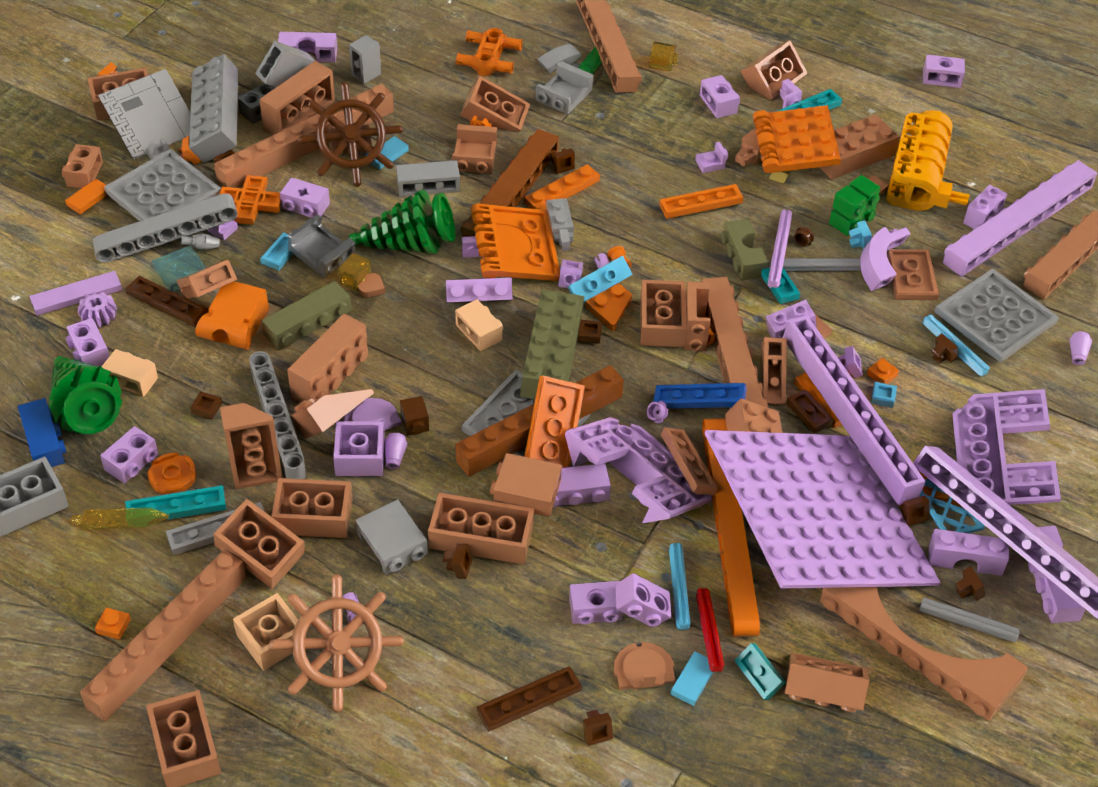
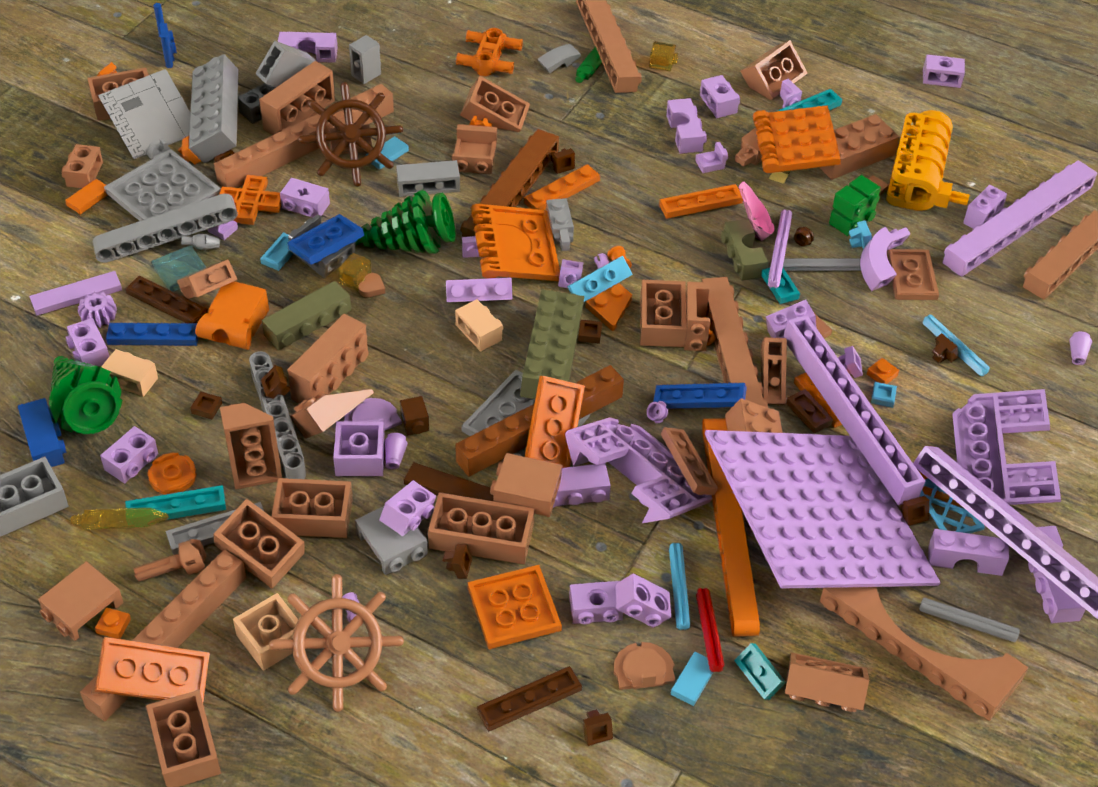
(78, 599): none -> nougat panel
(150, 670): none -> orange tile
(152, 334): none -> blue plate
(166, 36): none -> blue plate
(190, 557): none -> nougat piece
(275, 383): none -> reddish brown tile
(325, 239): none -> blue plate
(408, 508): none -> lavender brick
(442, 482): none -> reddish brown tile
(514, 607): none -> orange plate
(565, 88): light grey panel -> none
(689, 127): none -> lavender arch
(756, 210): none -> bright pink piece
(970, 585): reddish brown tile -> none
(996, 315): light grey plate -> none

